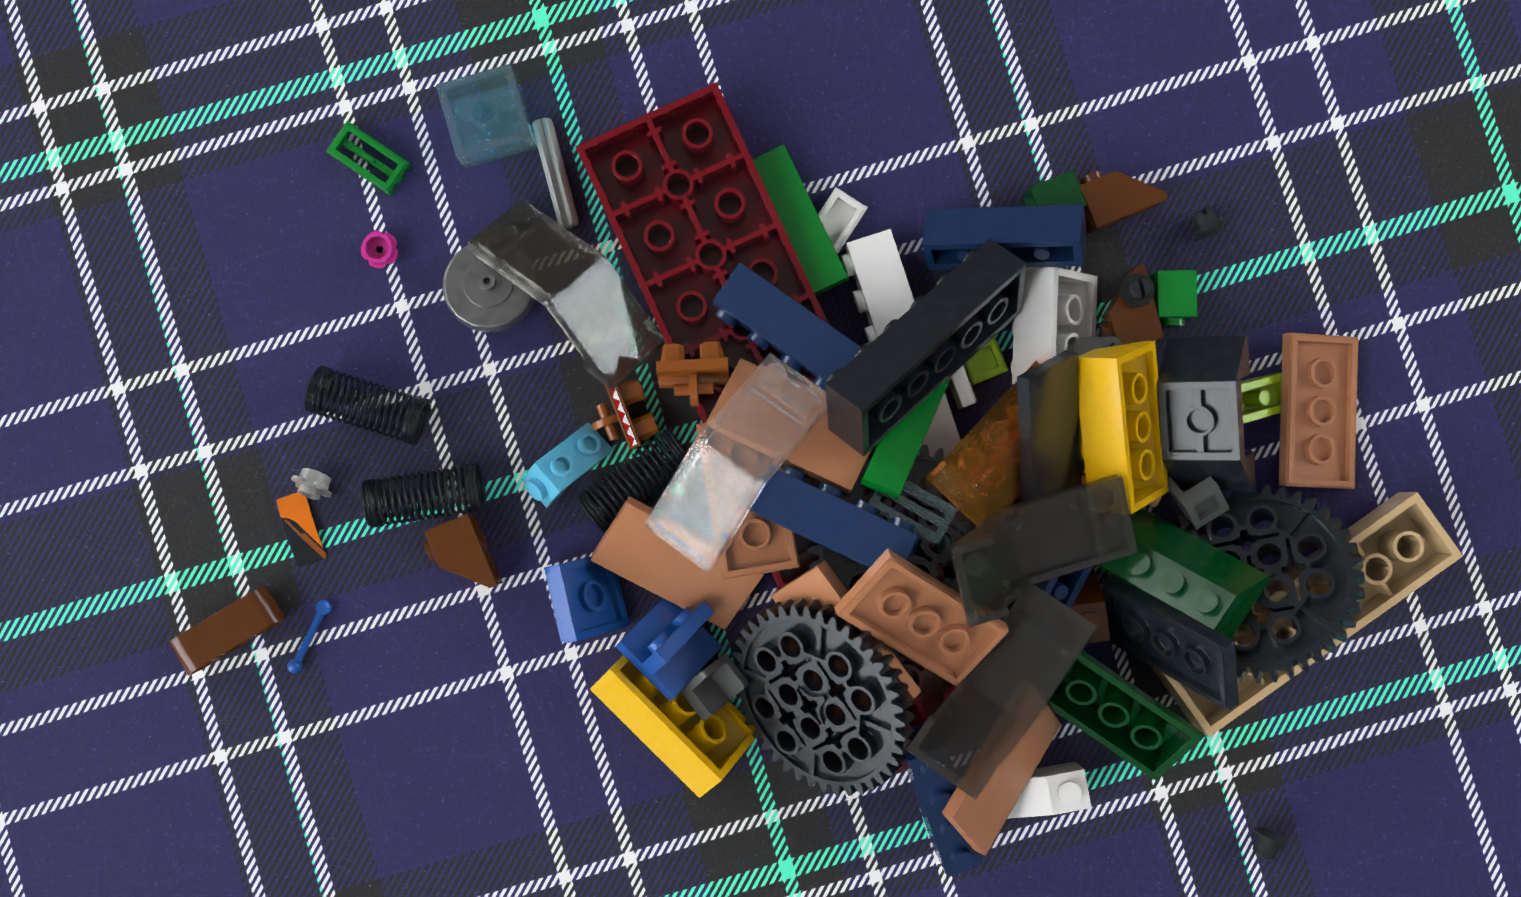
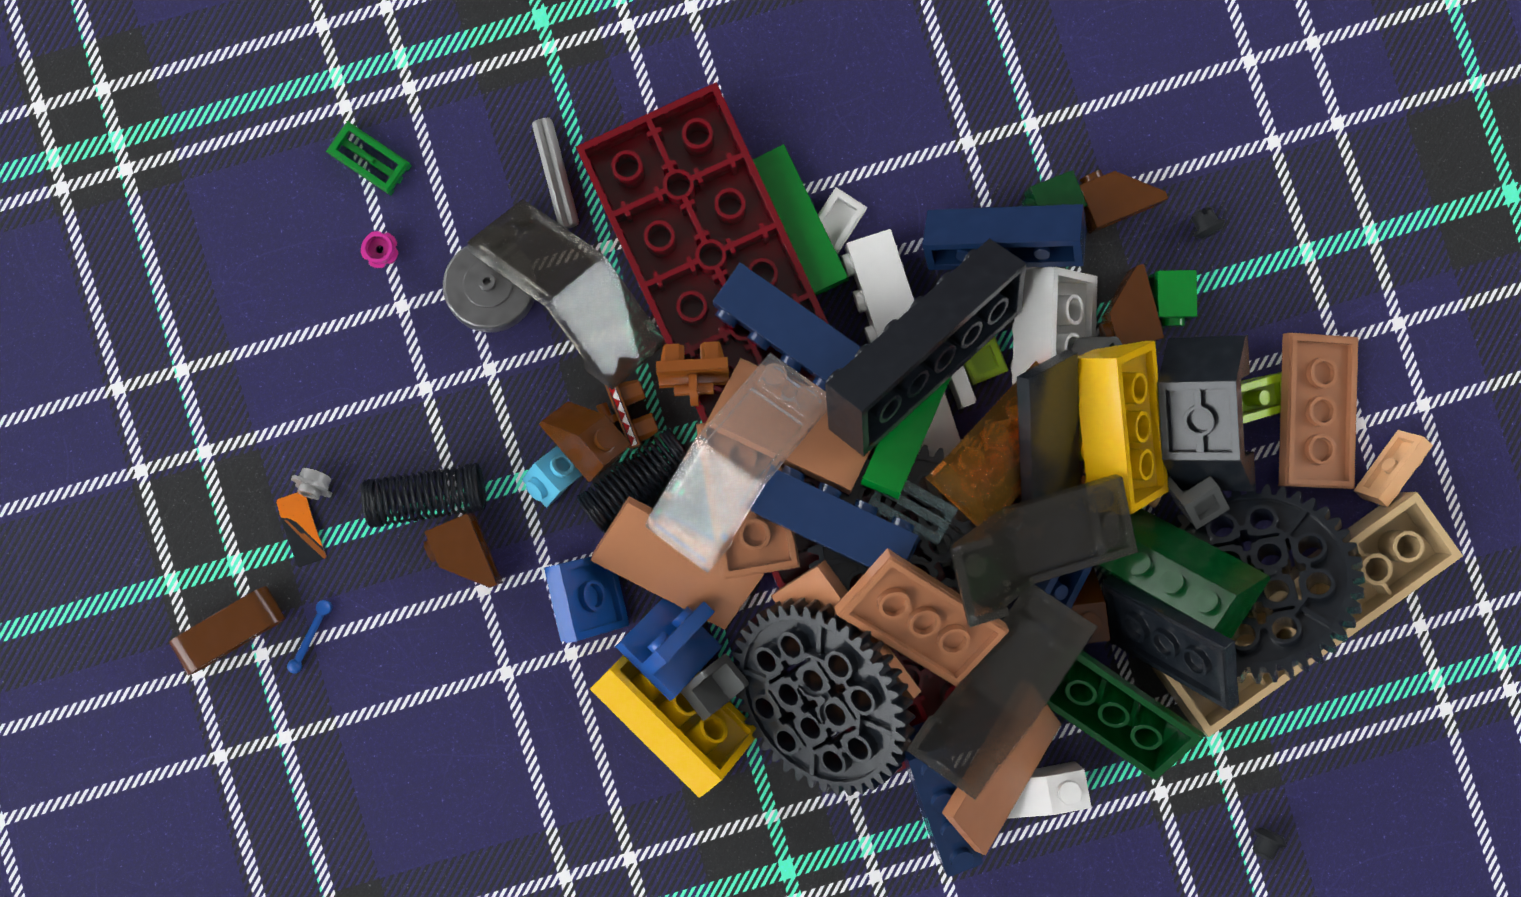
(321, 386): black piece -> none
(486, 116): clear light blue brick -> none
(585, 438): none -> reddish brown slope
(1137, 290): black piece -> none
(1393, 468): none -> light nougat plate

